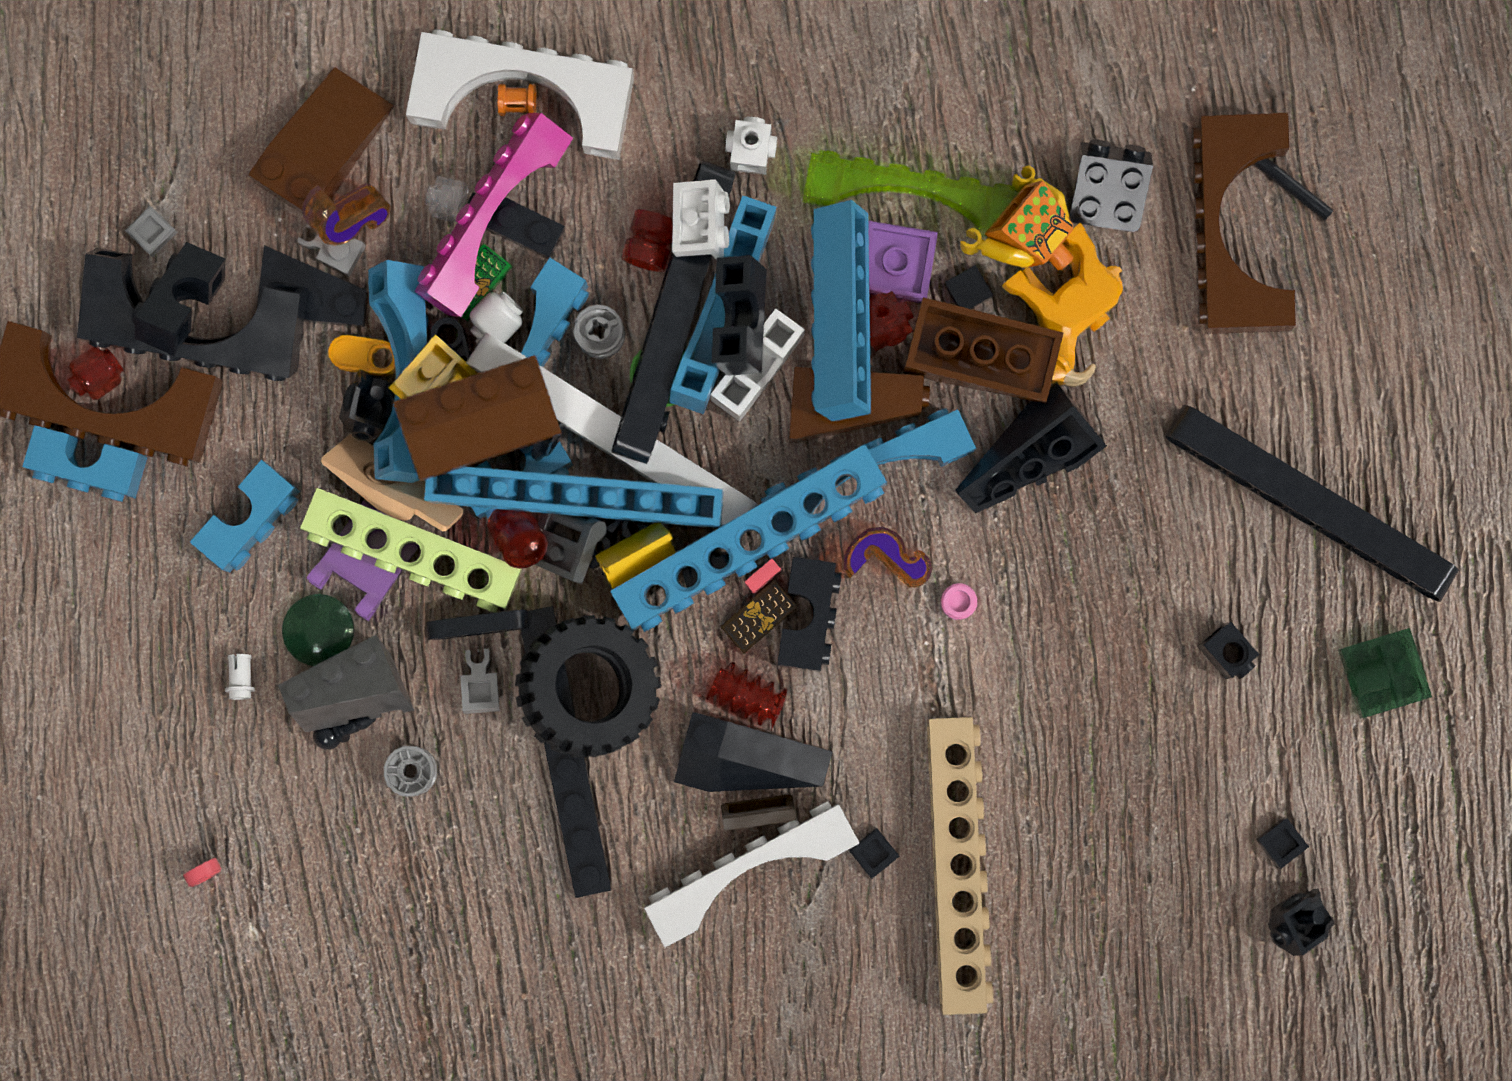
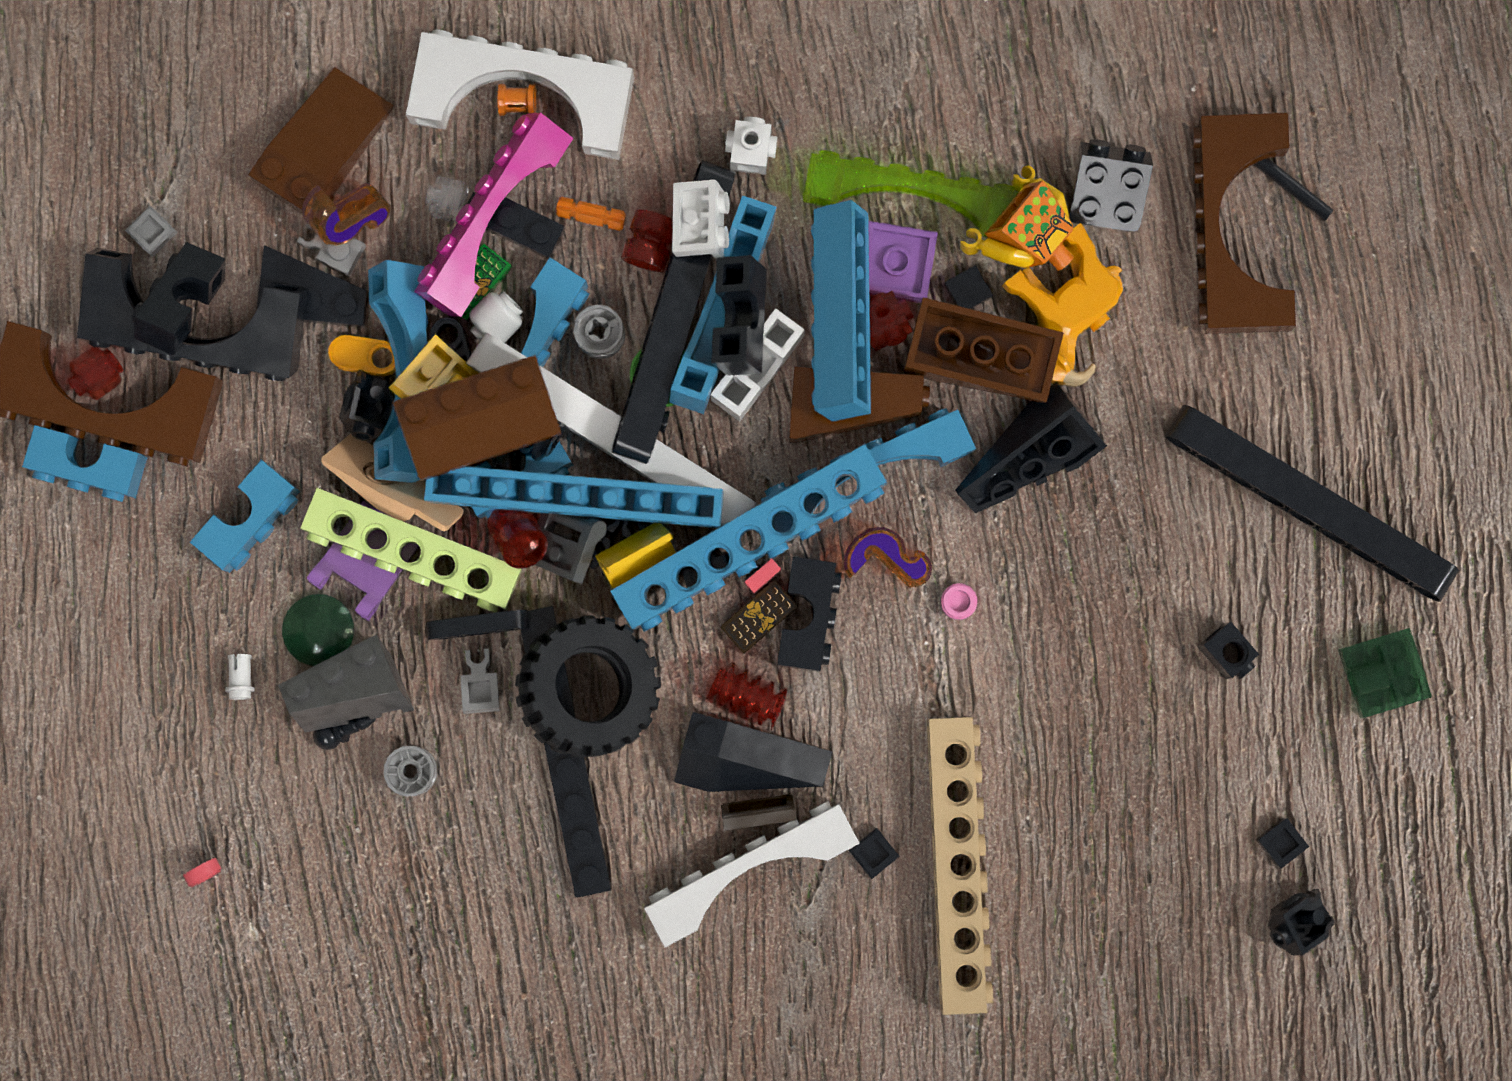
(590, 213): none -> orange axle

